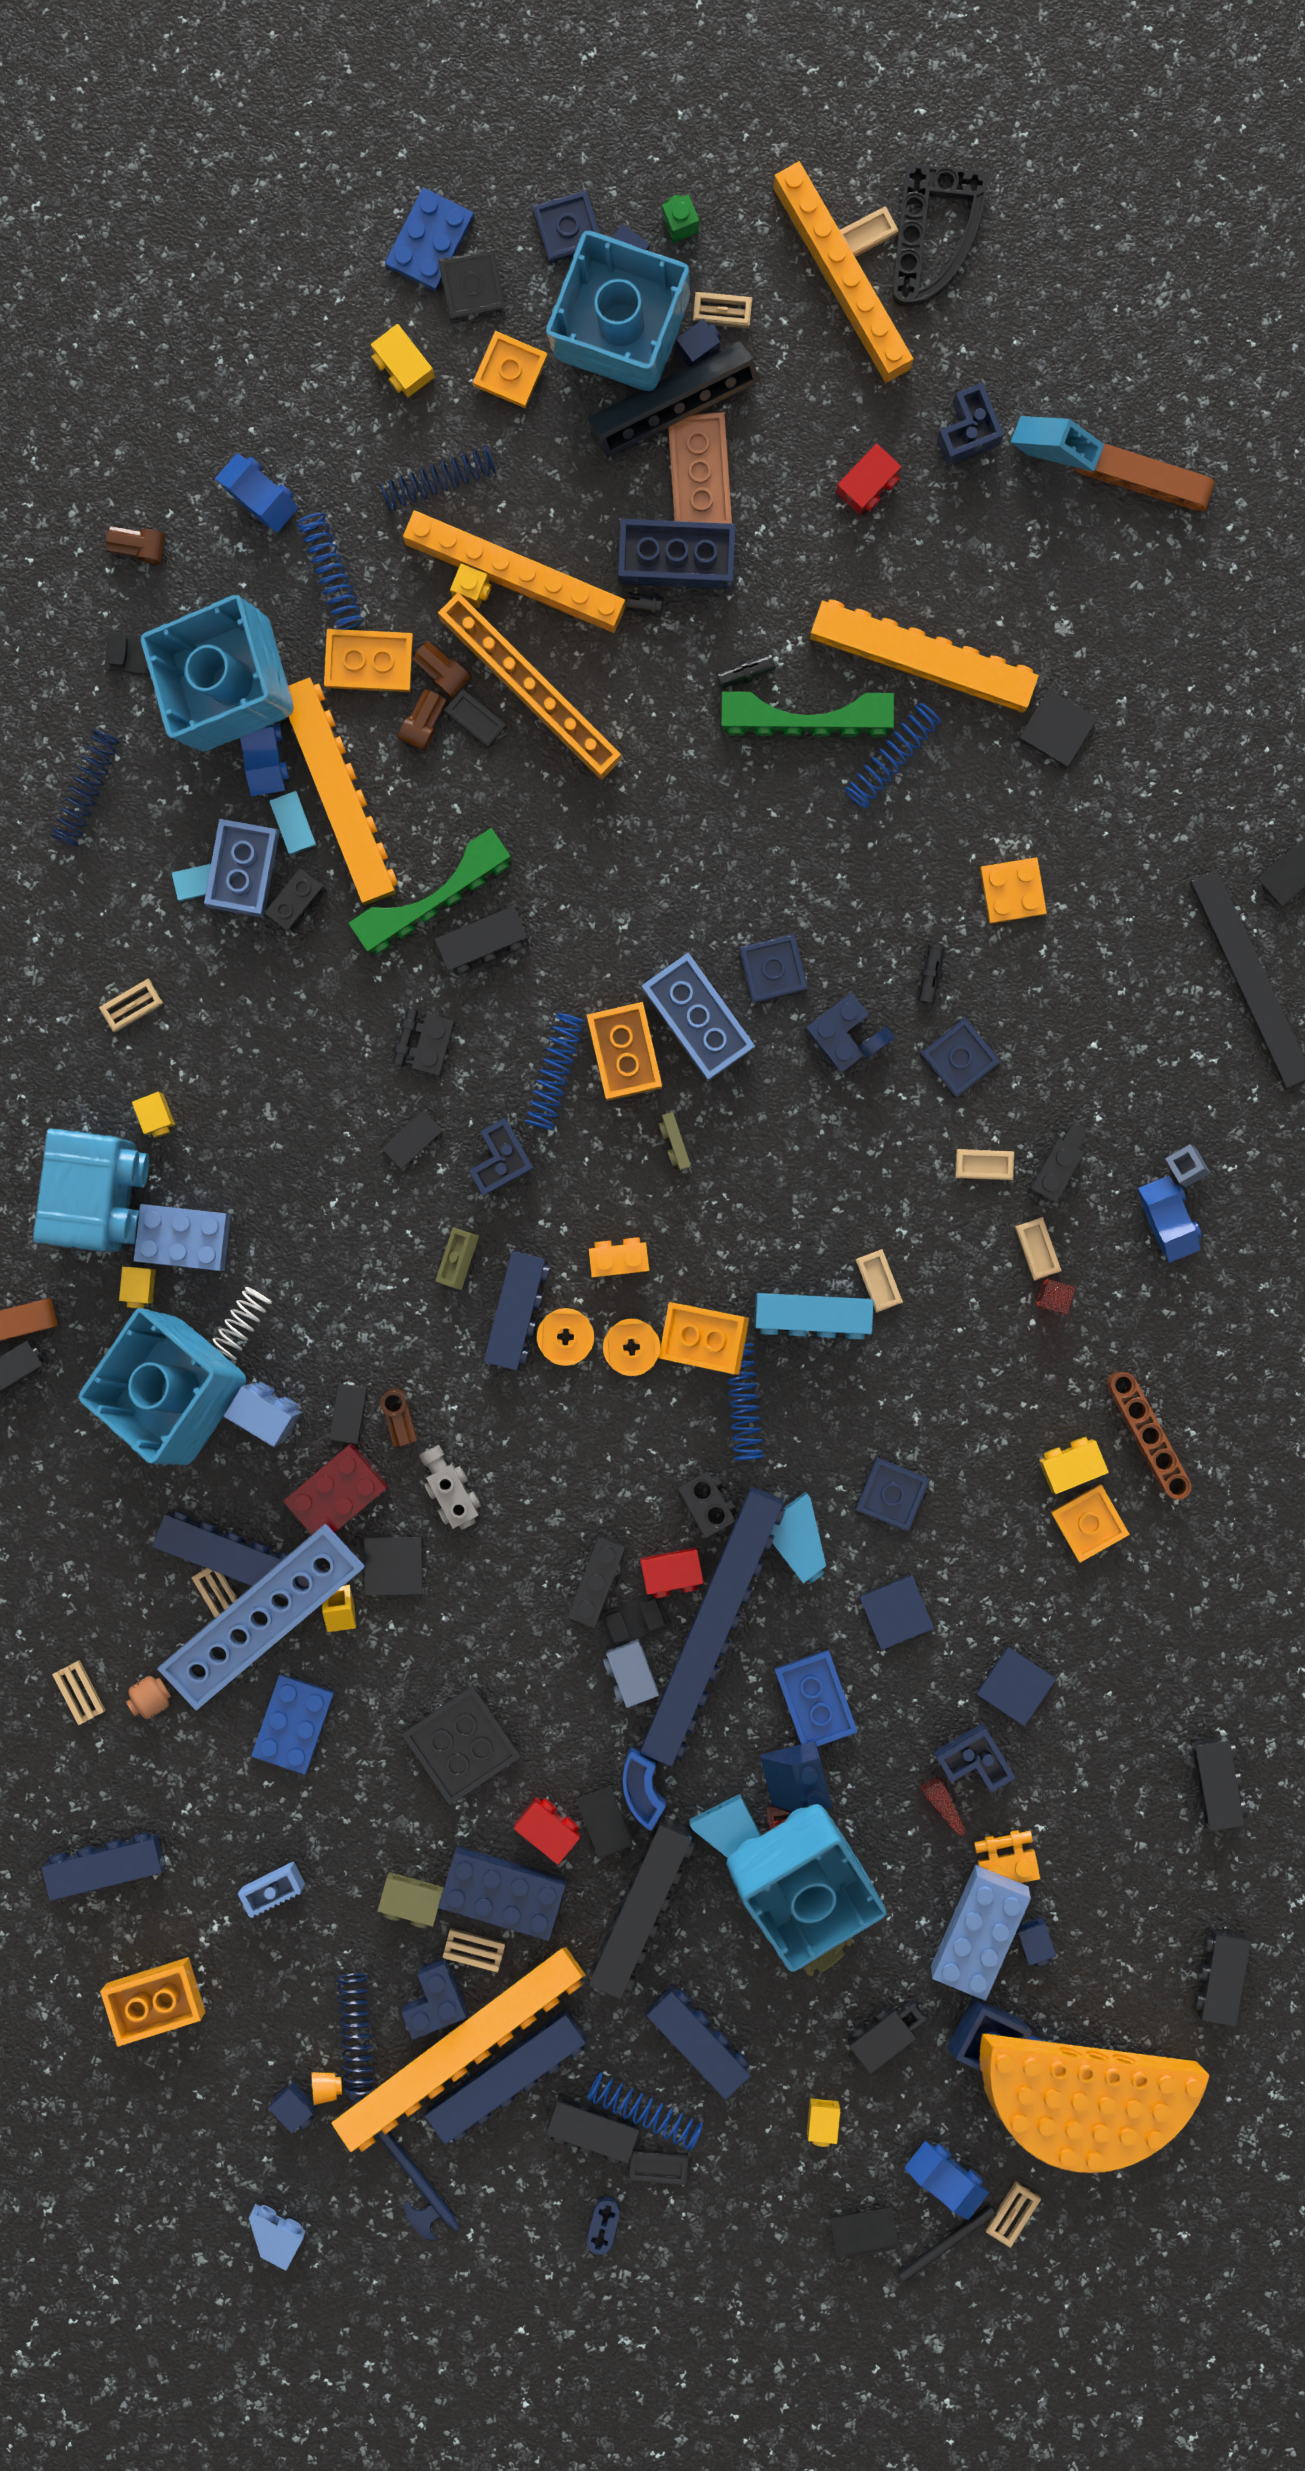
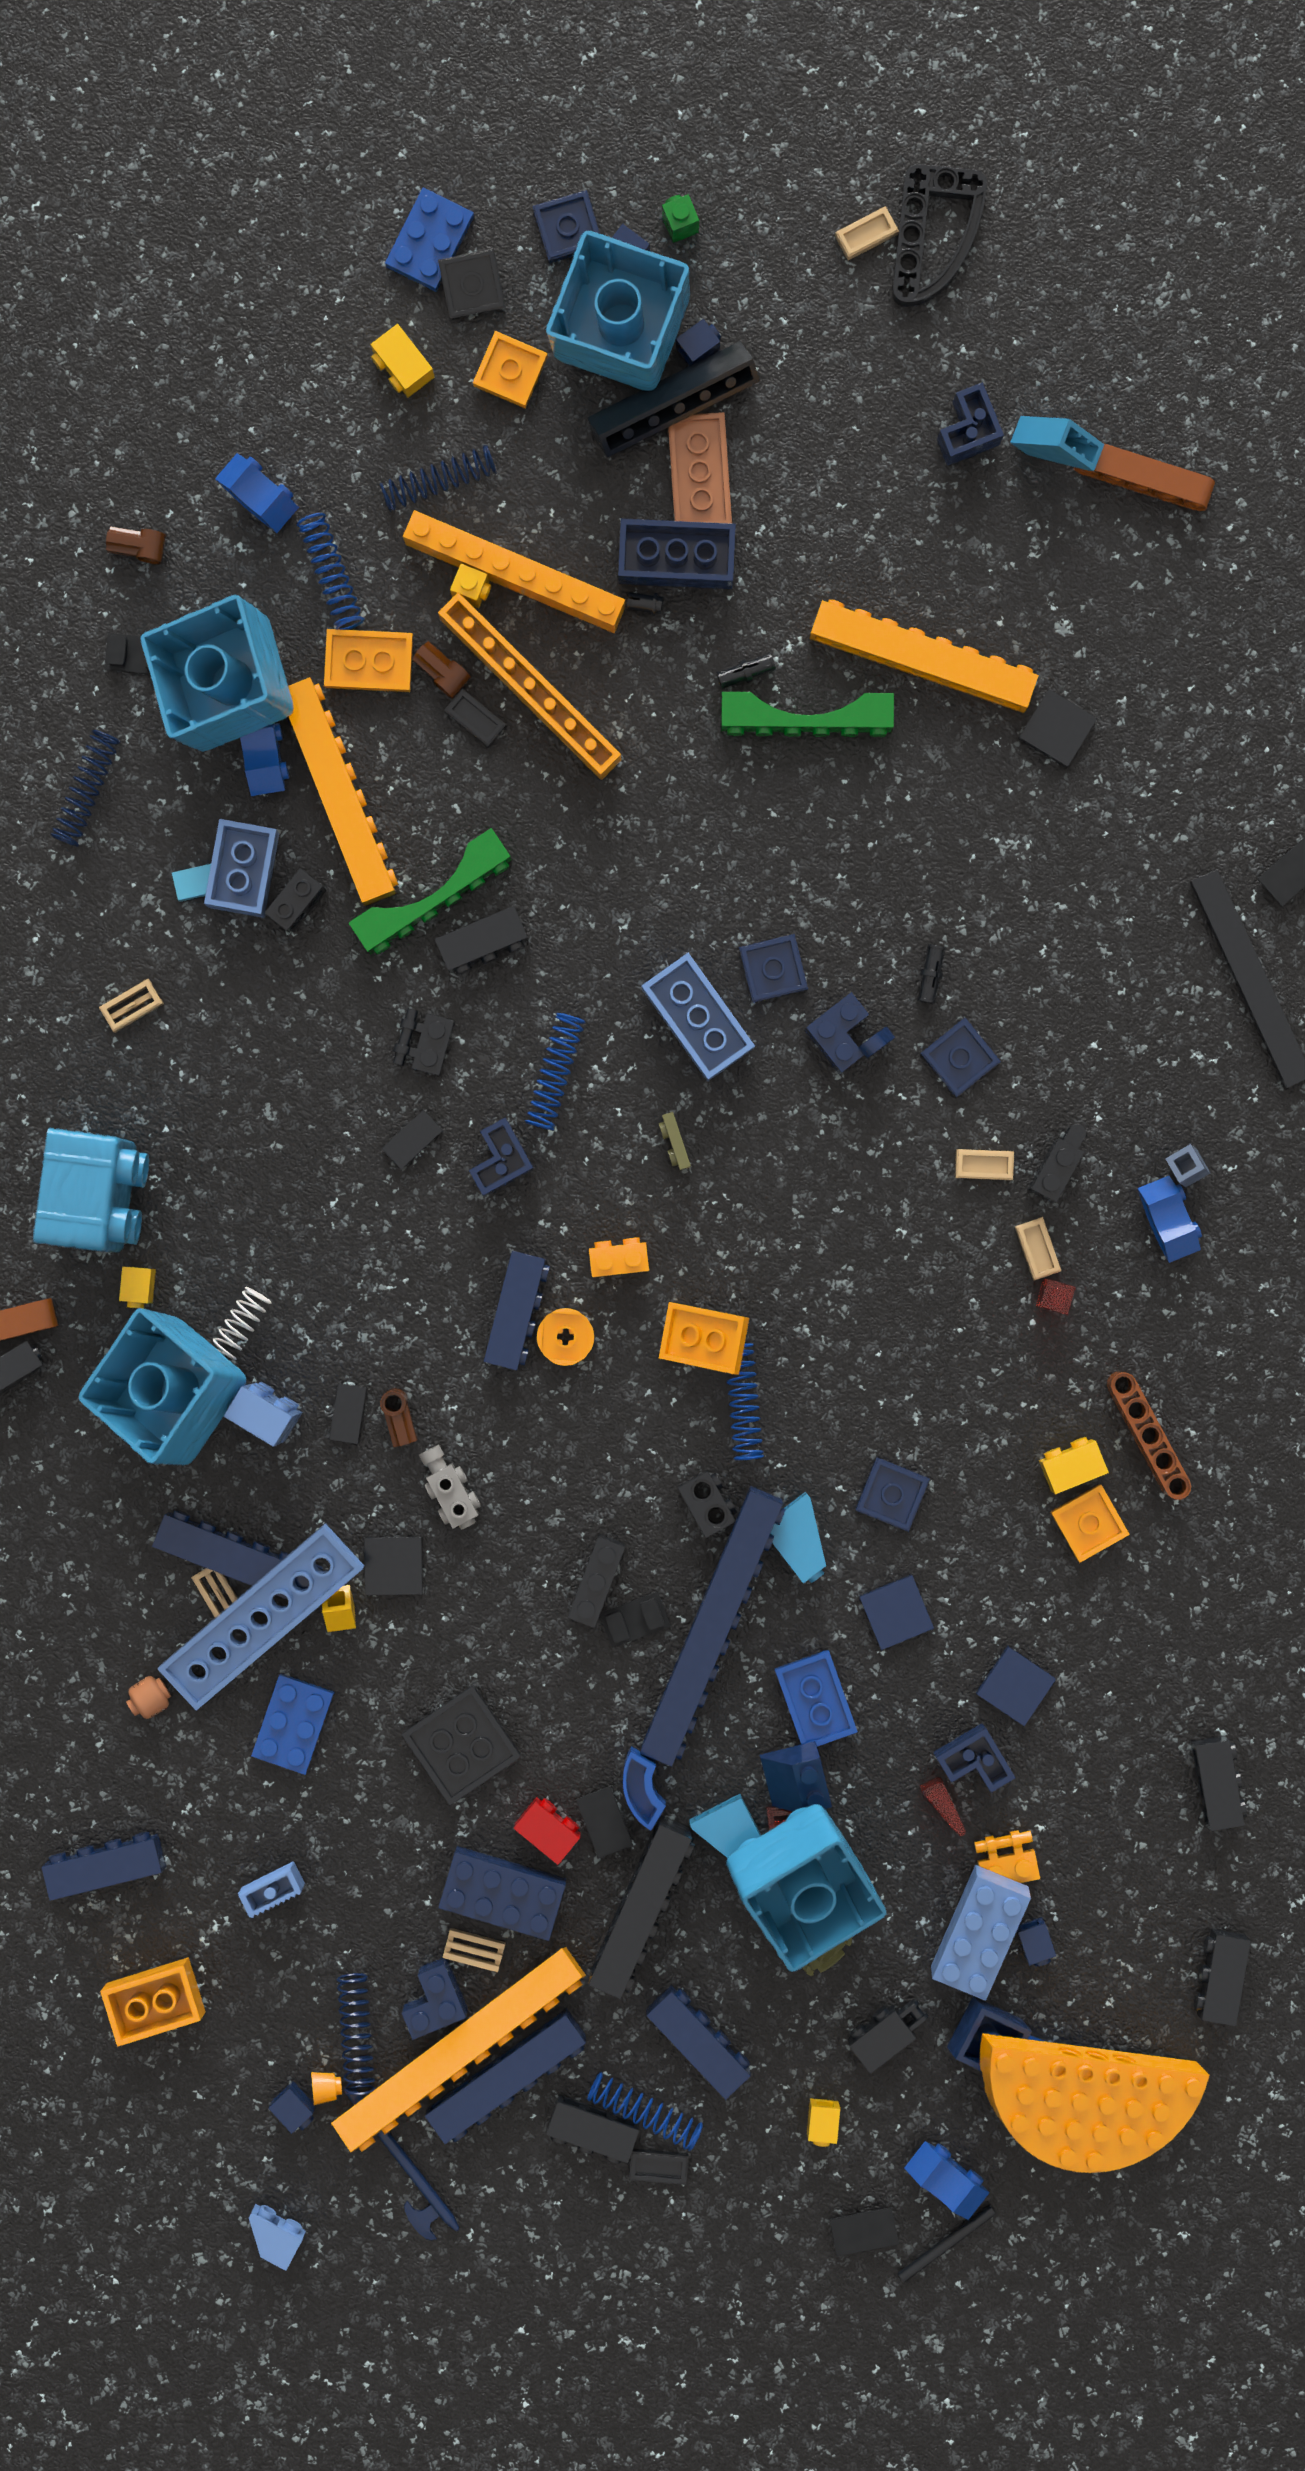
(99, 1708): tan tile -> none
(154, 1114): yellow brick -> none
(182, 1237): medium blue brick -> none
(293, 823): medium azure tile -> none
(336, 1491): dark red brick -> none
(410, 1900): olive brick -> none
(419, 727): reddish brown piece -> none
(457, 1258): olive plate -> none
(597, 2224): dark blue beam -> none
(624, 1051): light orange brick -> none
(631, 1673): sand blue brick -> none
(643, 1358): light orange plate -> none
(672, 1572): red brick -> none
(725, 299): tan tile -> none
(813, 1313): dark azure brick -> none
(842, 272): light orange brick -> none
(866, 803): blue piece -> none
(869, 479): red brick -> none
(879, 1280): tan tile -> none
(1013, 890): light orange plate -> none
(1025, 2193): tan tile -> none

